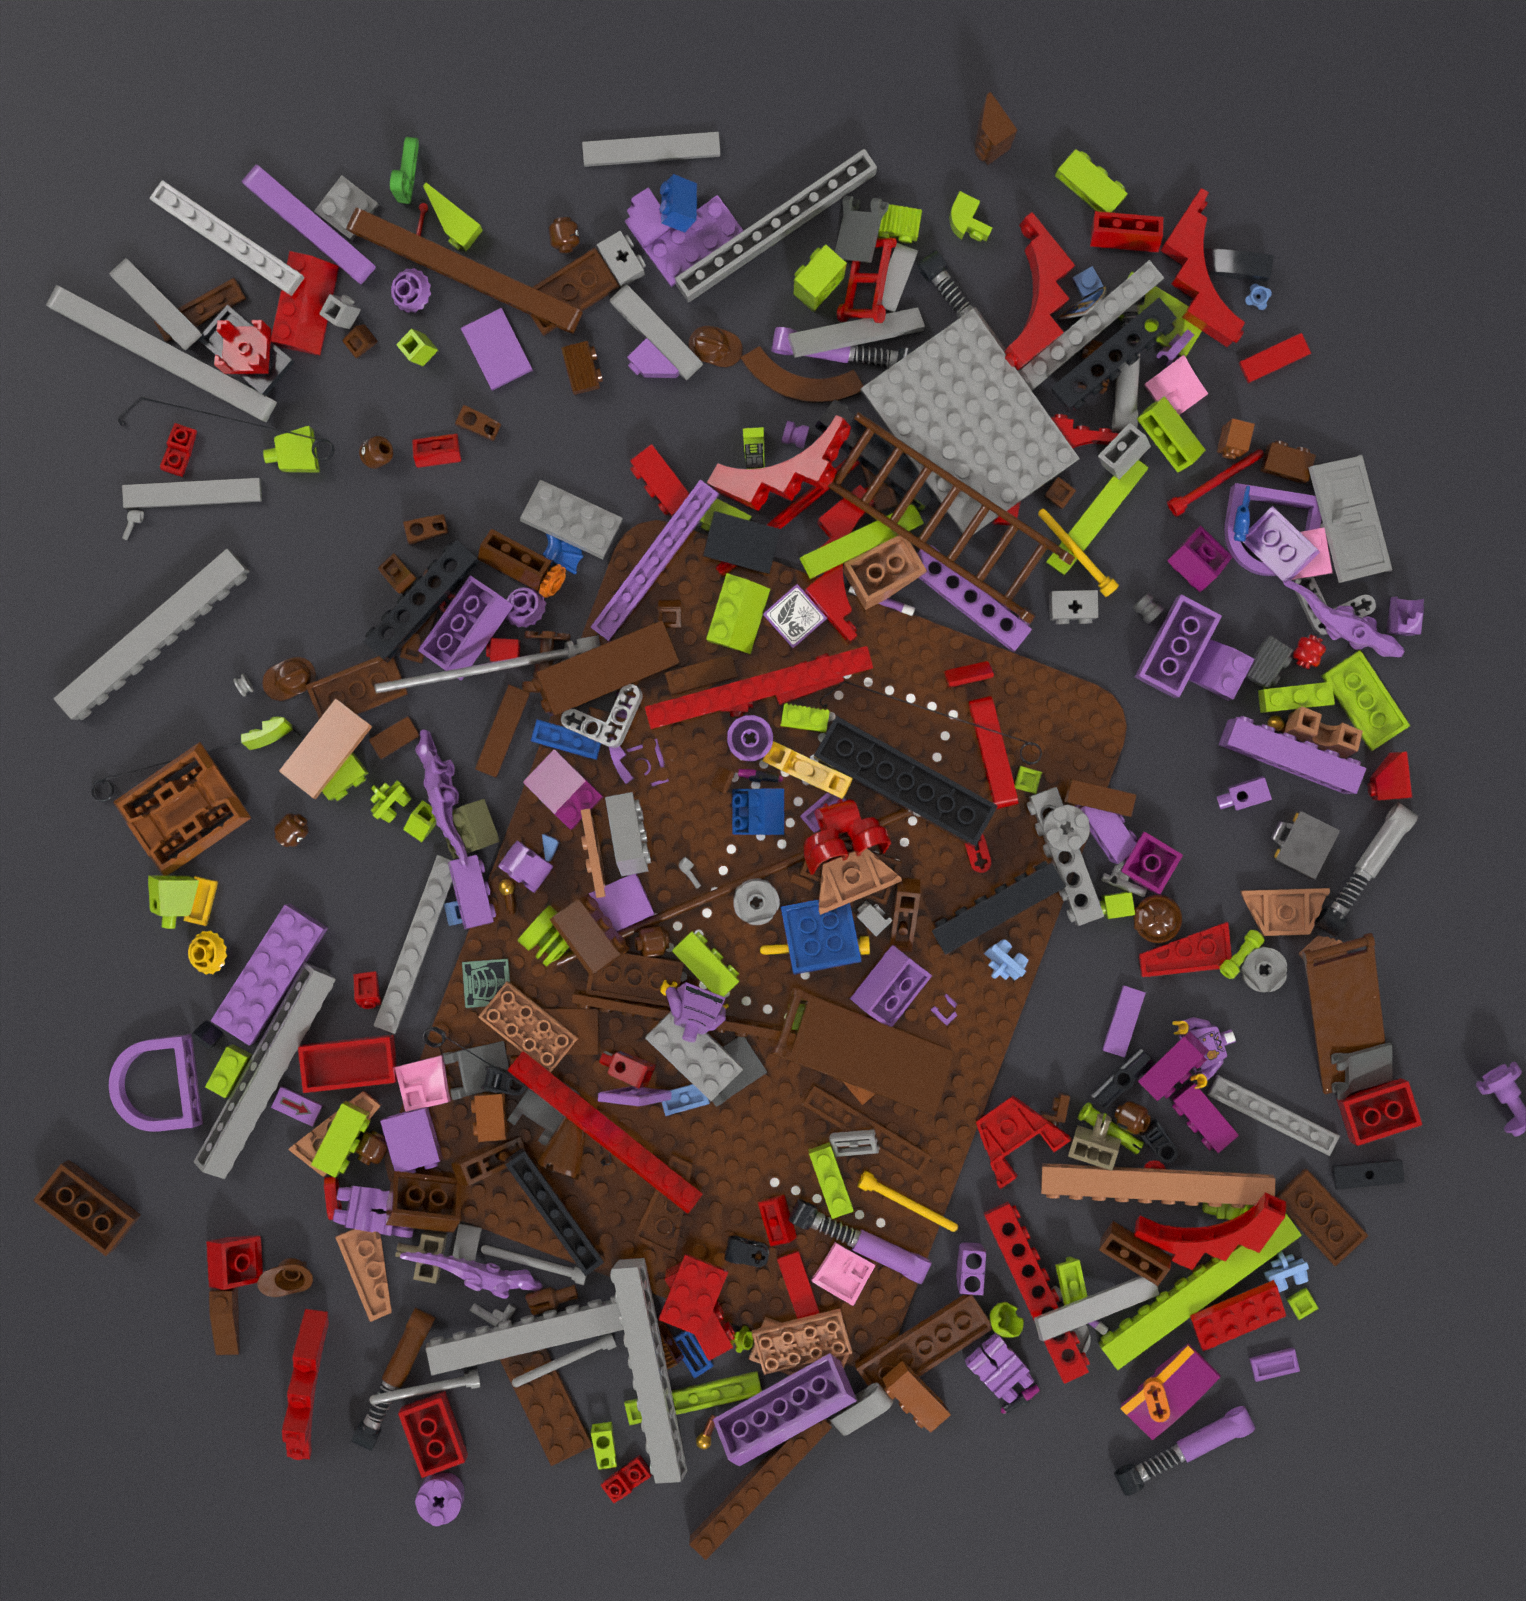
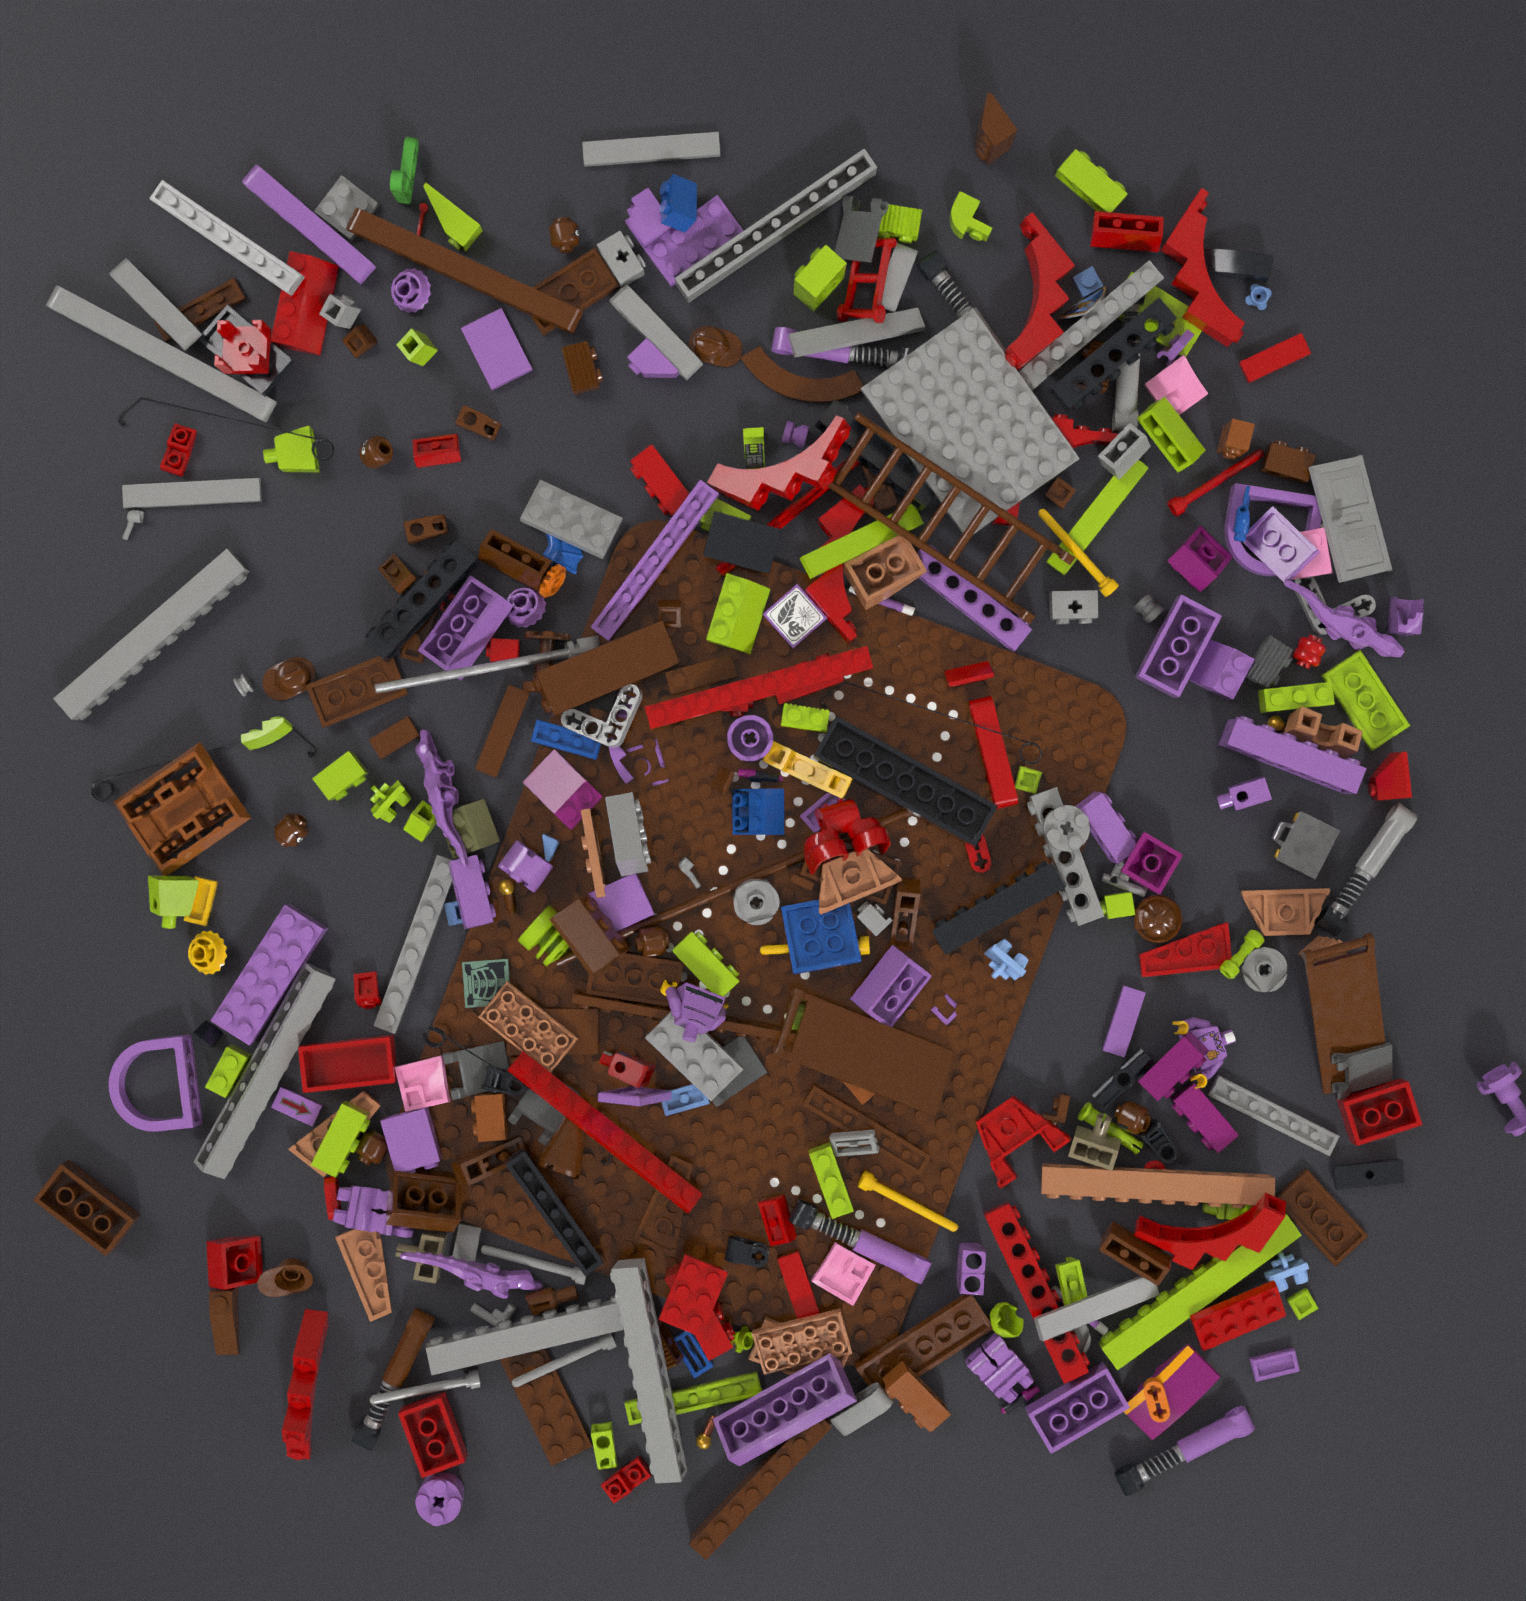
(325, 749): tile -> none
(1076, 1407): none -> medium lavender brick
(1100, 798): reddish brown tile -> none

